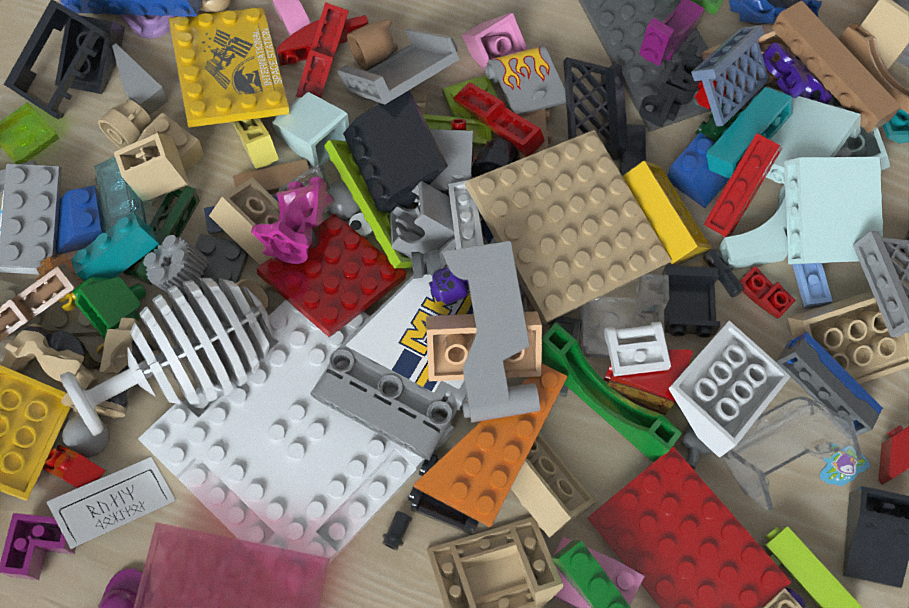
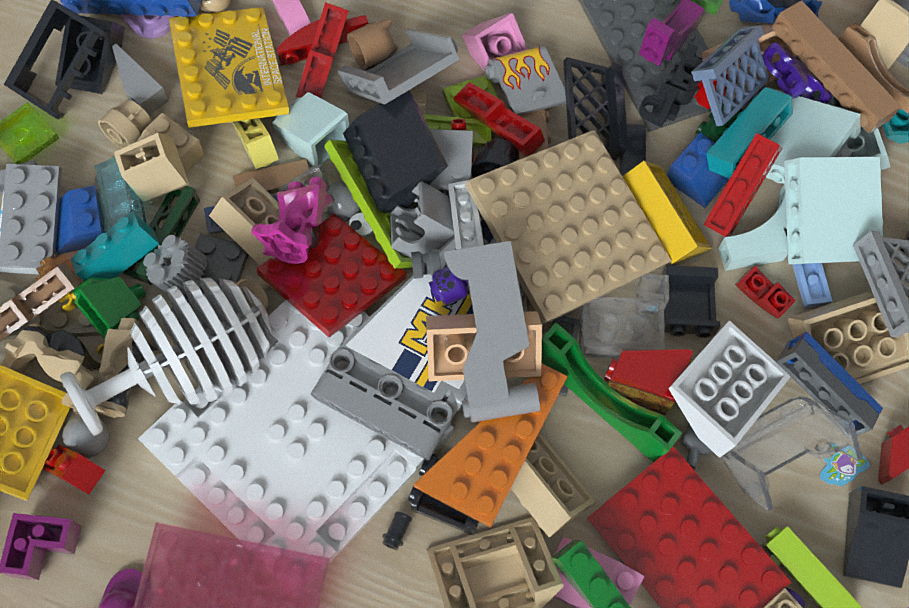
(110, 502): white sticker -> none
(637, 356): white plate -> none
(725, 273): black axle -> none

